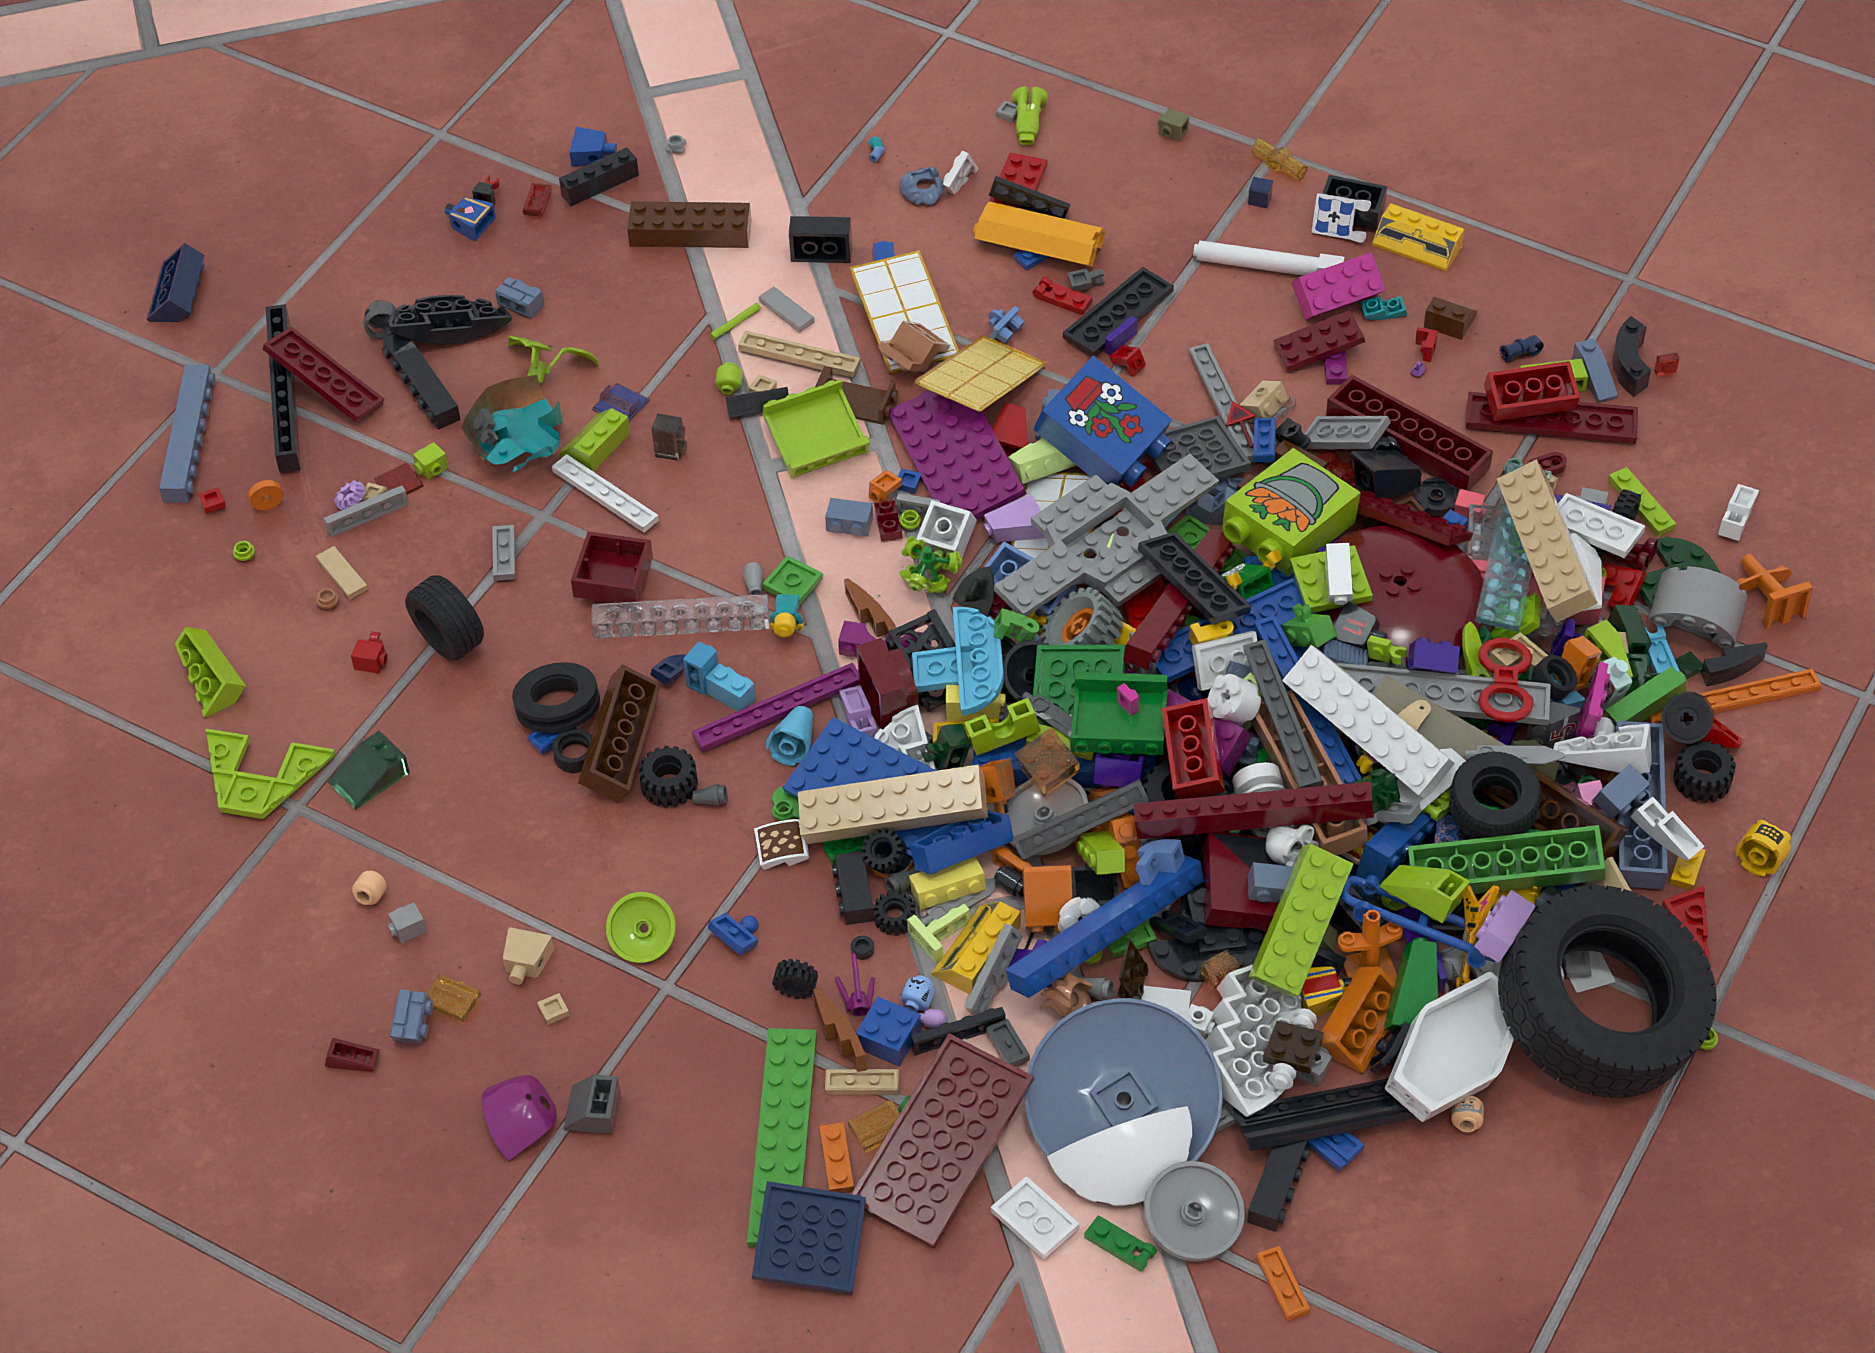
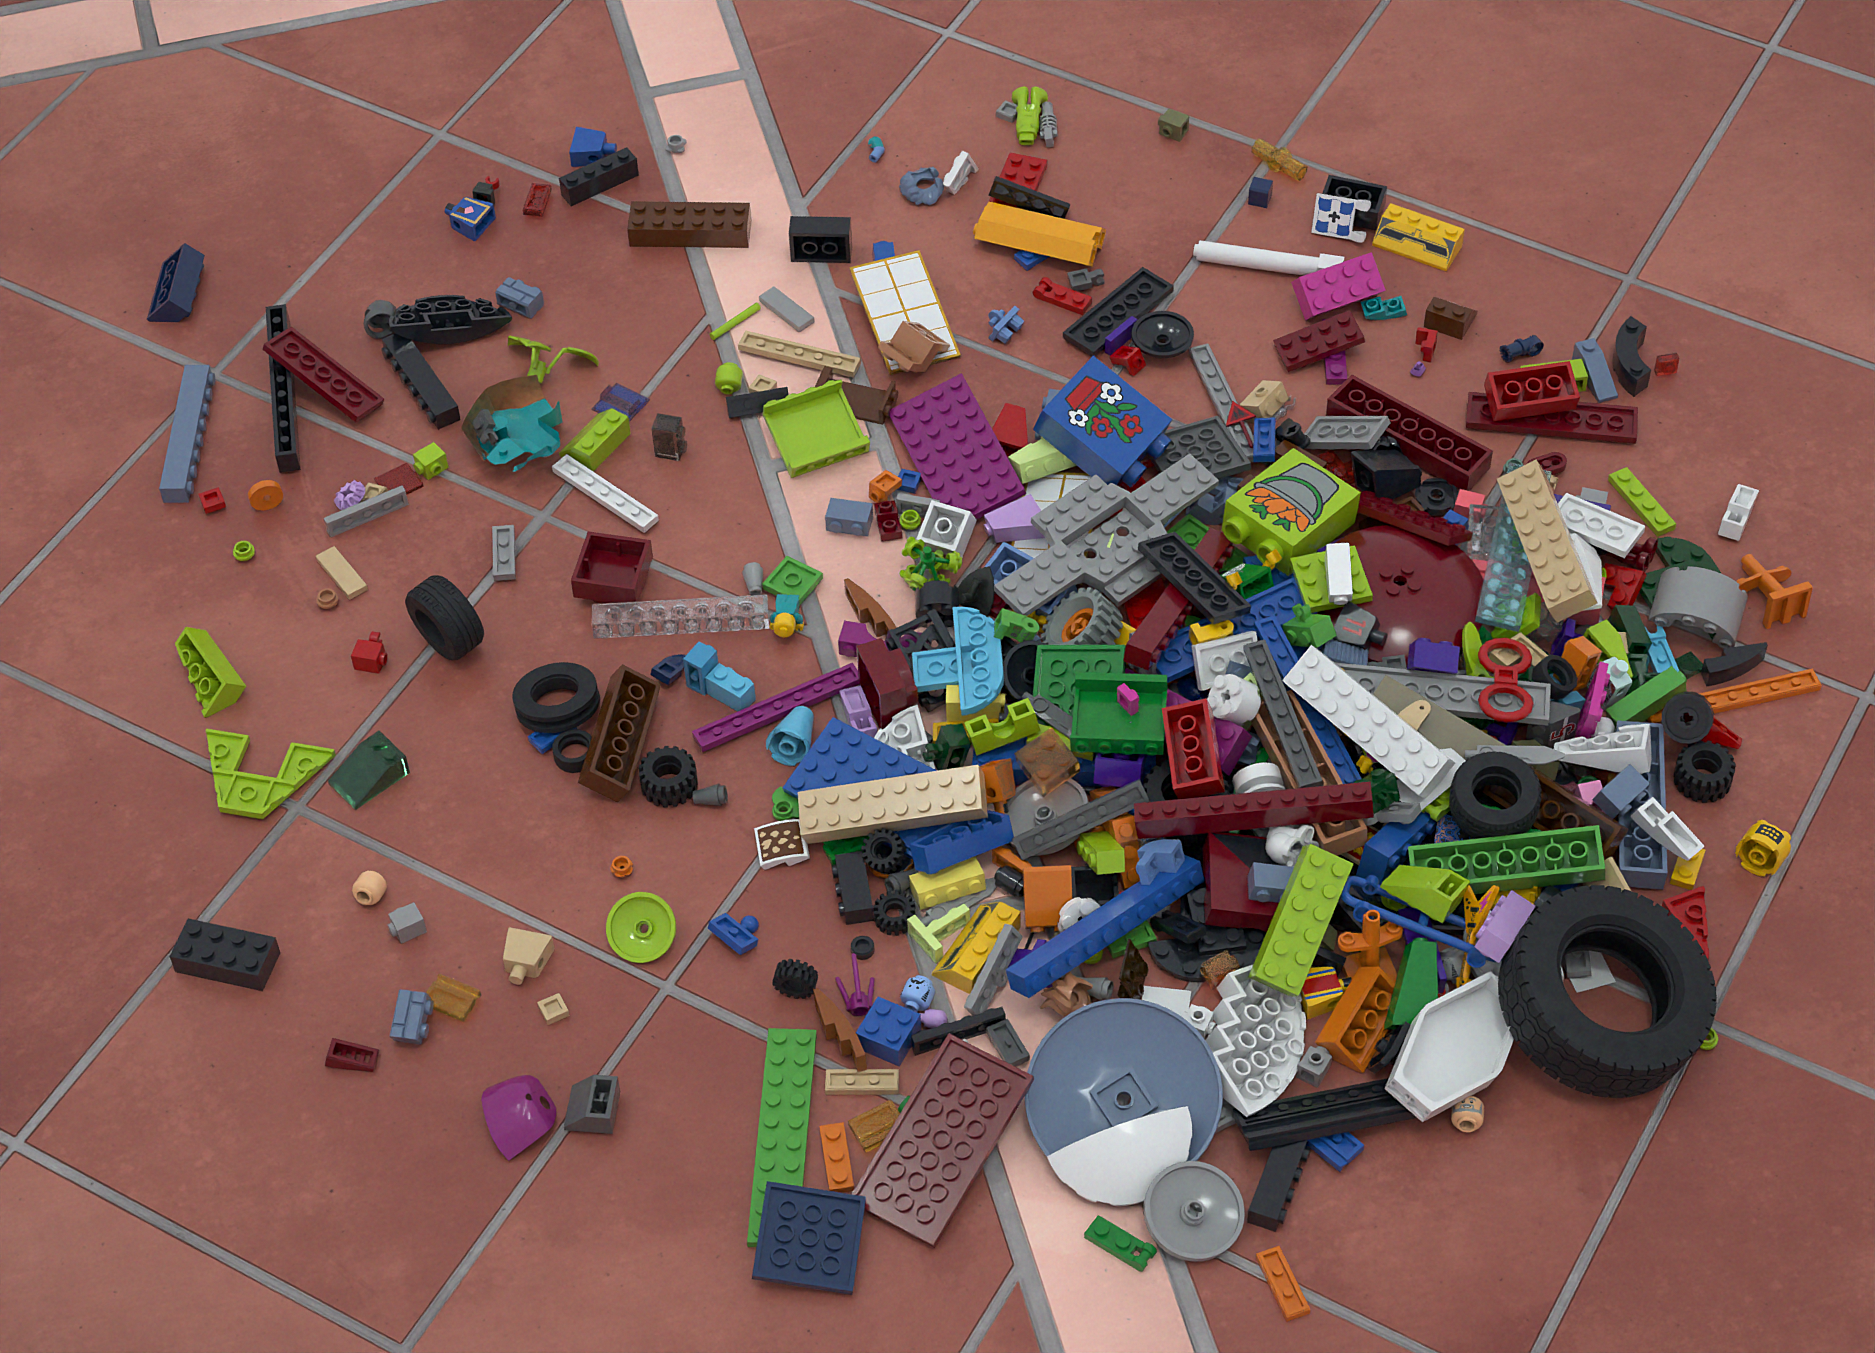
(225, 954): none -> black brick
(619, 862): none -> orange plate
(937, 596): none -> black brick
(980, 373): clear yellow piece -> none
(1035, 1217): white plate -> none
(1048, 124): none -> light grey hinge
(1162, 334): none -> black dish
(1293, 1048): dark brown plate -> none
(1382, 650): lime plate -> none
(1627, 504): black tyre -> none

